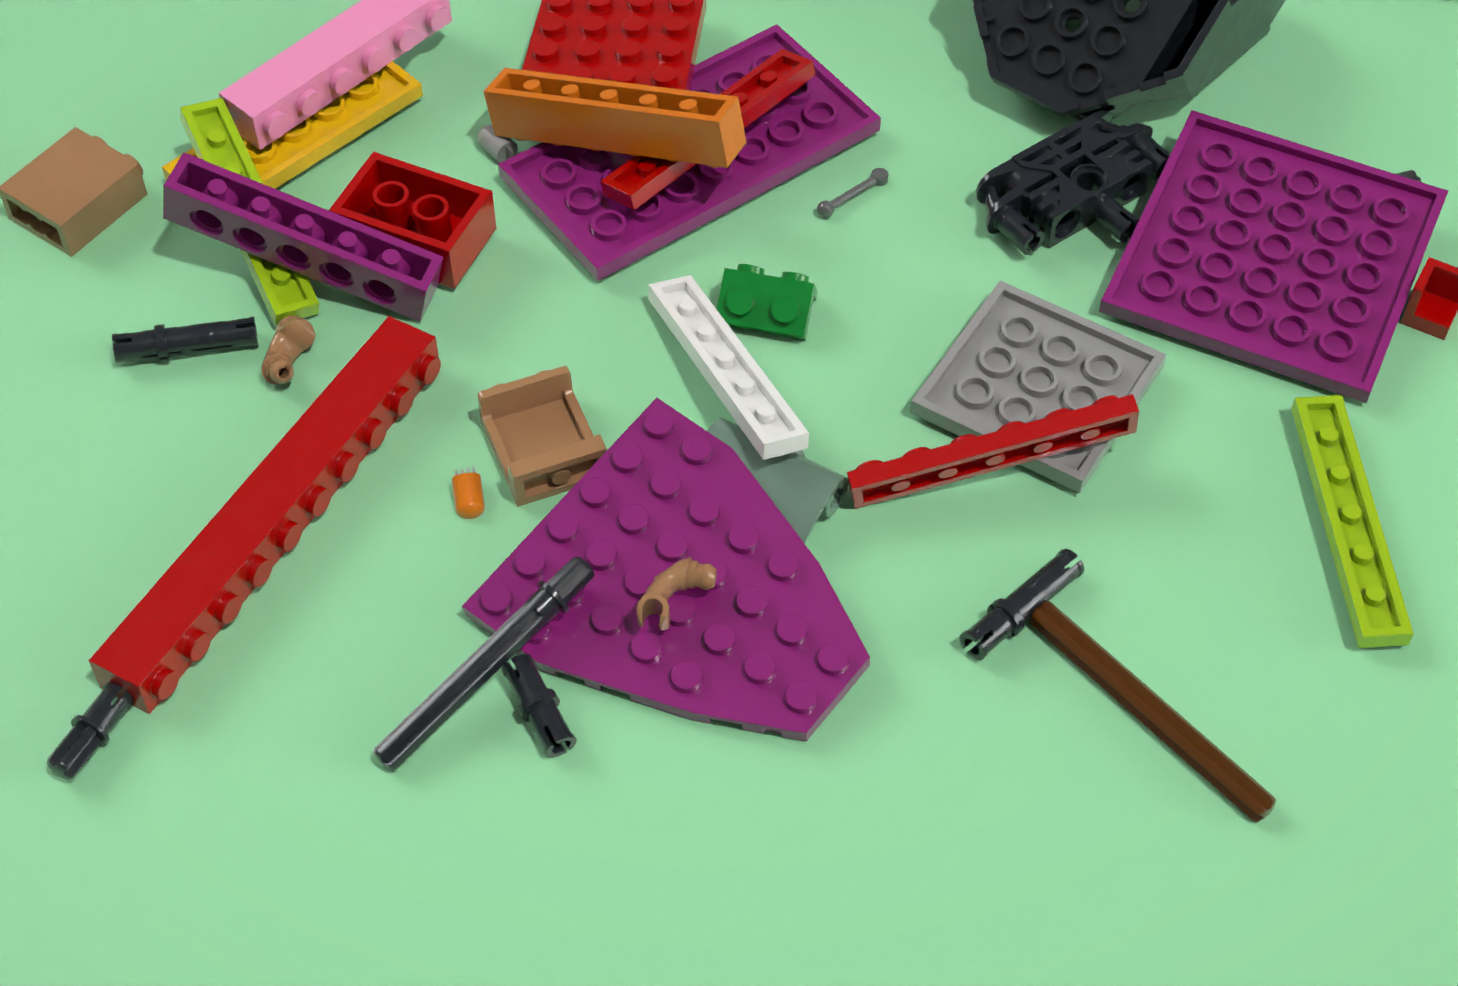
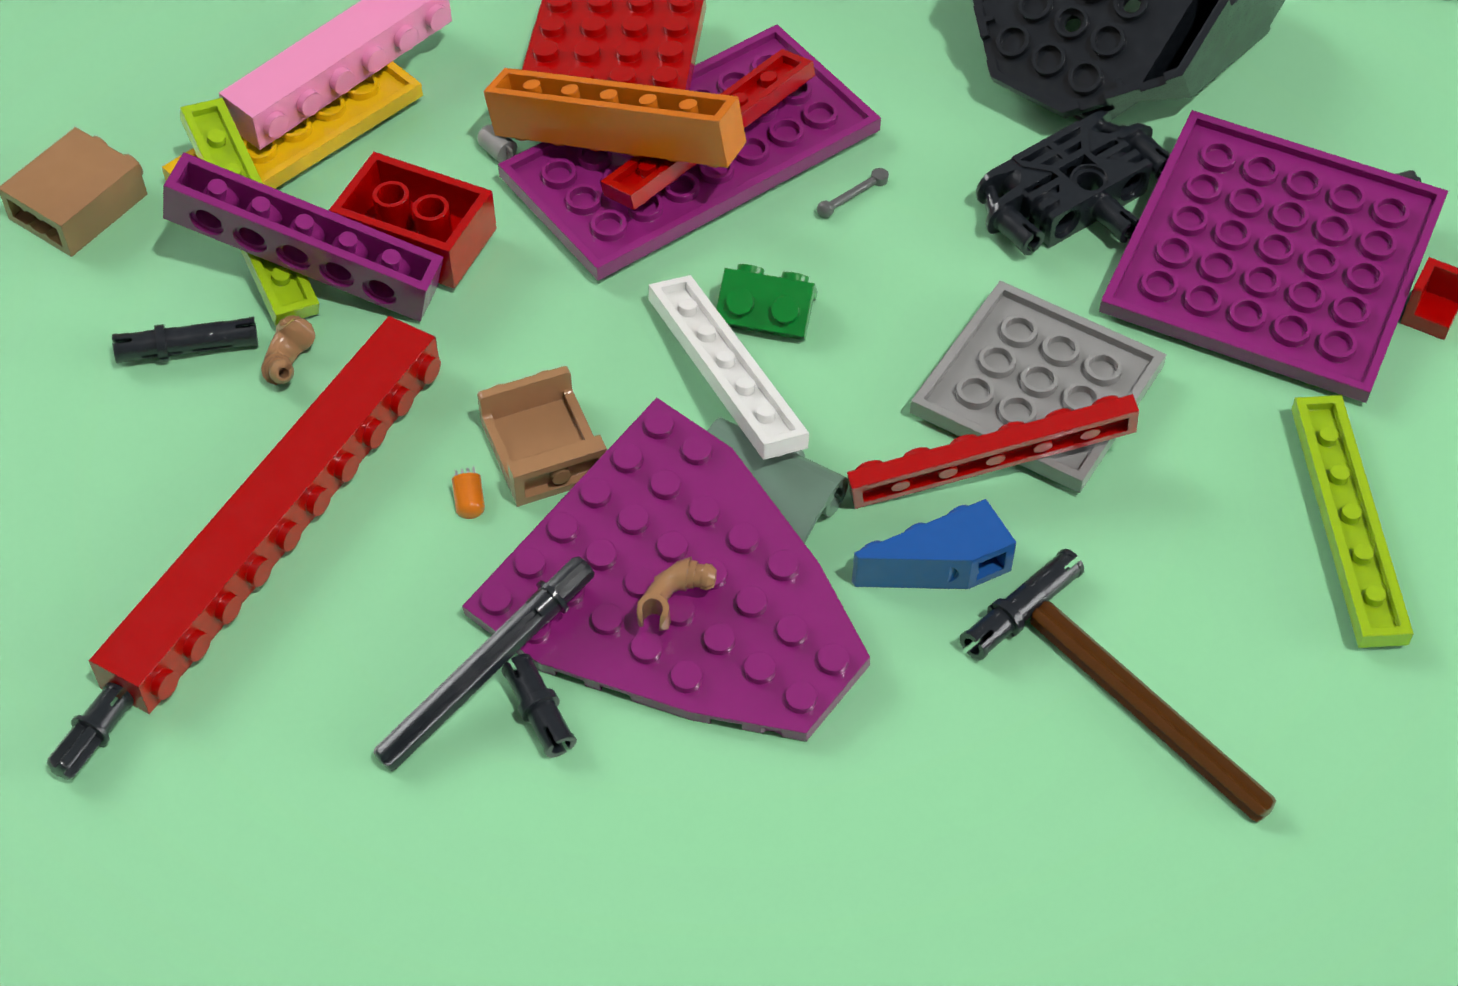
(946, 553): none -> blue slope

